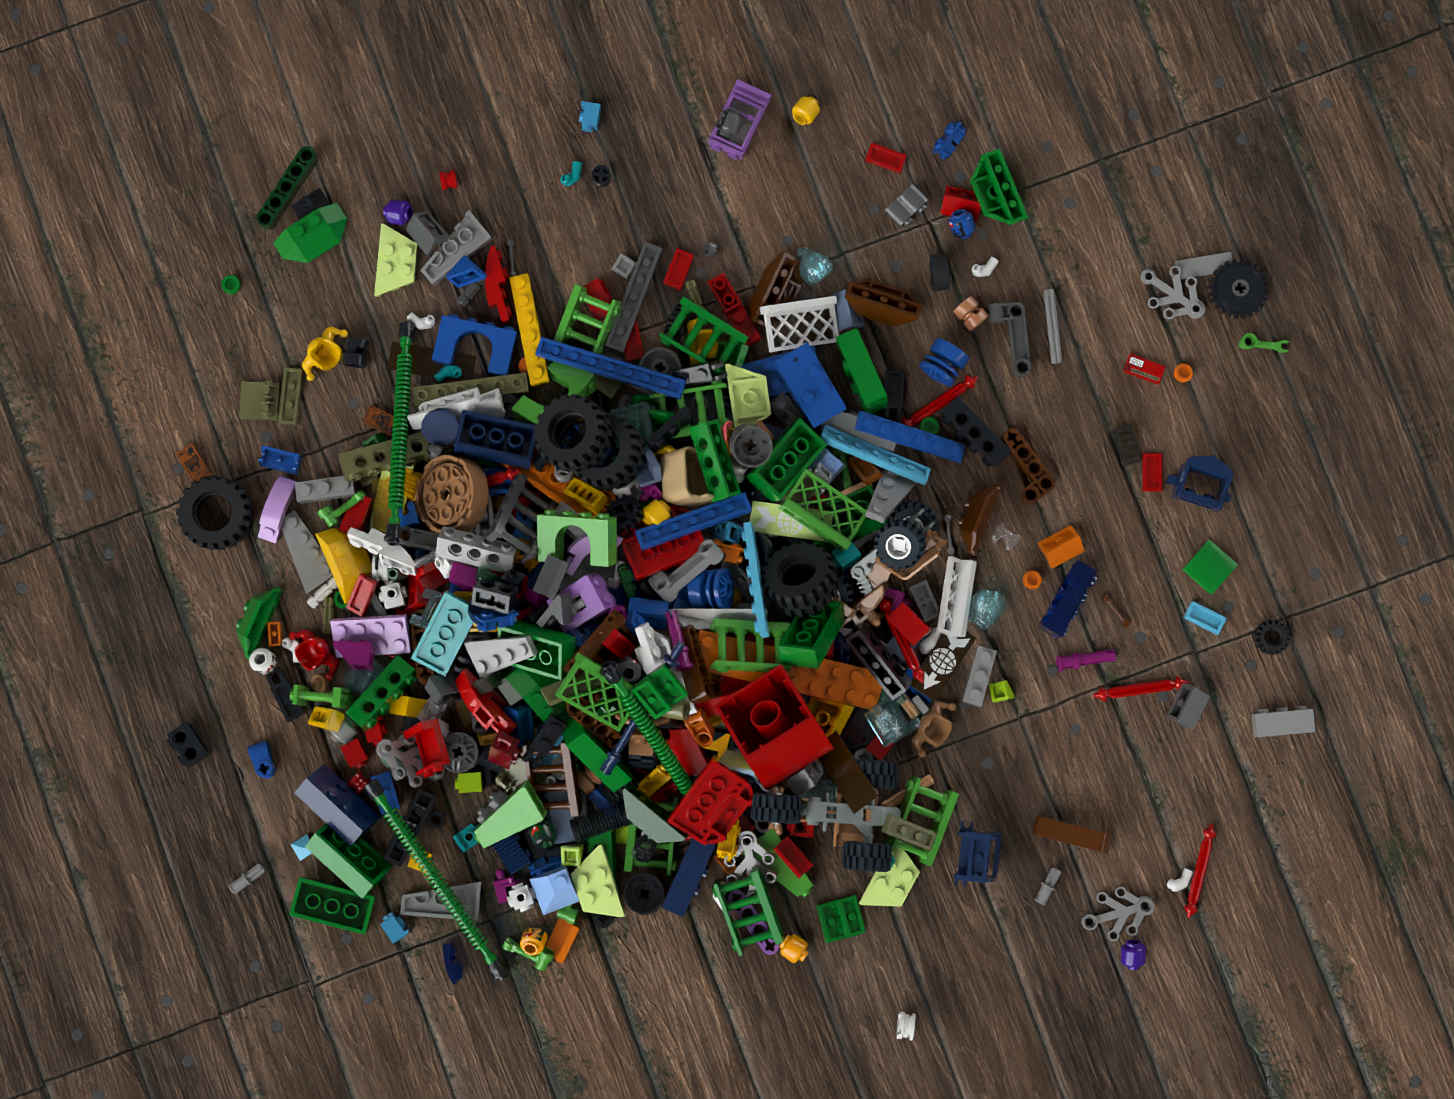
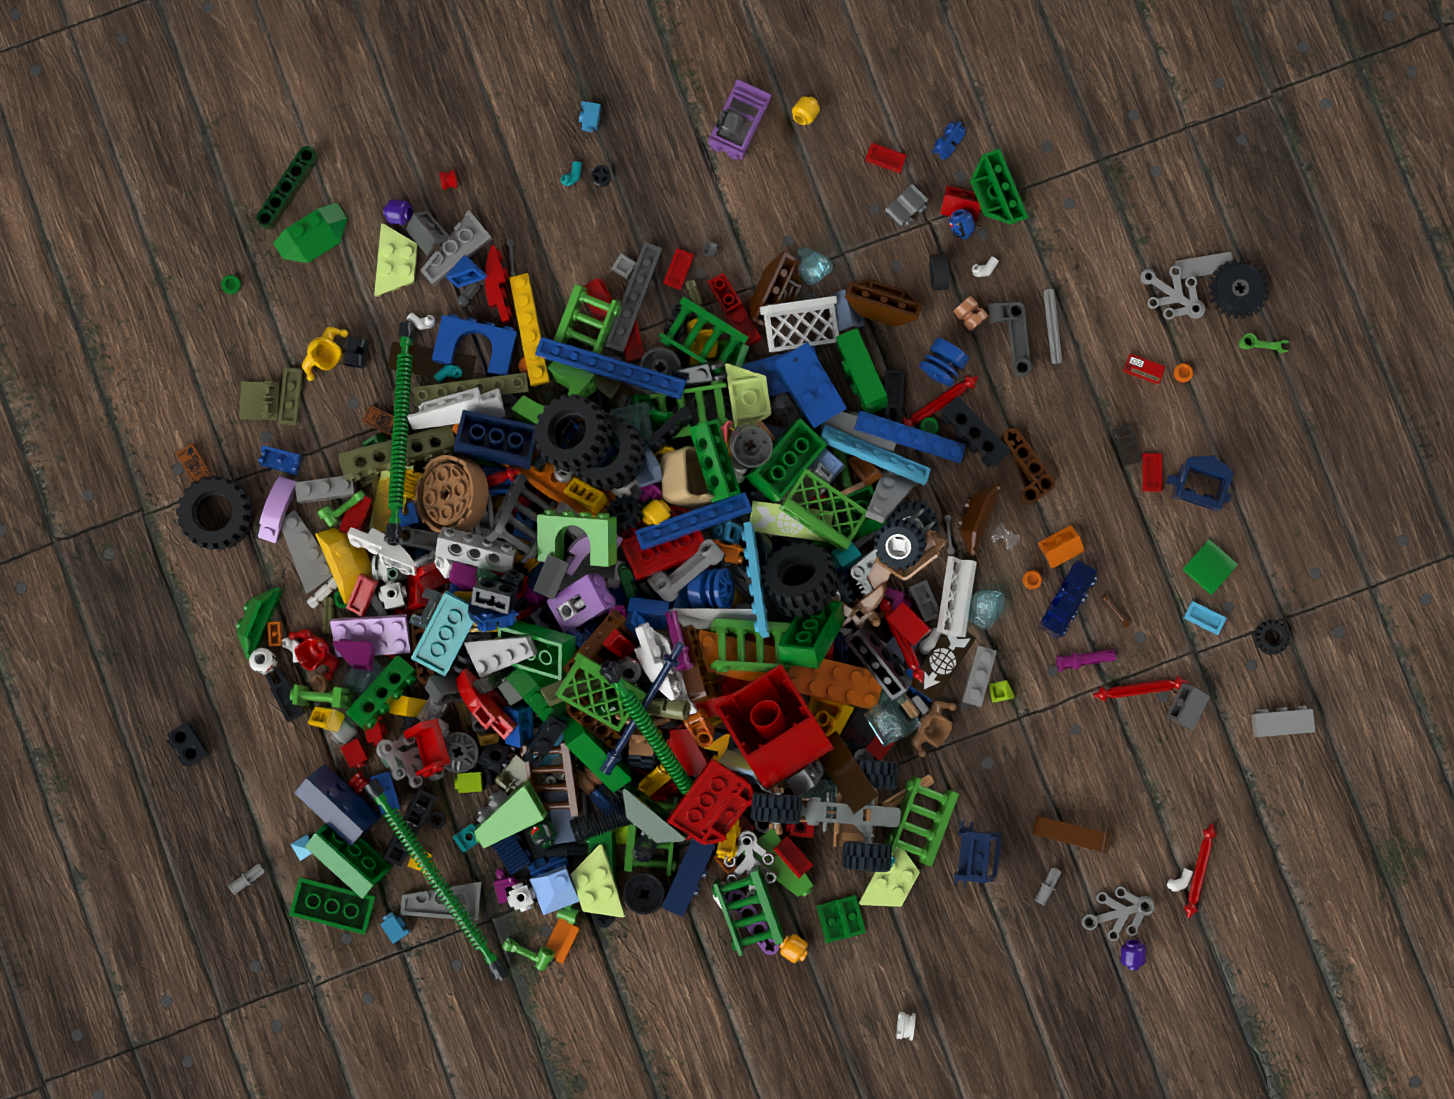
(261, 755): blue piece -> none
(310, 203): black hips -> none
(434, 450): dark grey hinge -> none
(440, 426): dark blue tile -> none
(453, 970): clear blue slope -> none
(504, 750): dark red brick -> none
(533, 940): light orange head -> none
(559, 610): dark grey slope -> none
(571, 855): lime slope -> none
(659, 691): green slope -> none
(909, 832): olive tile -> none

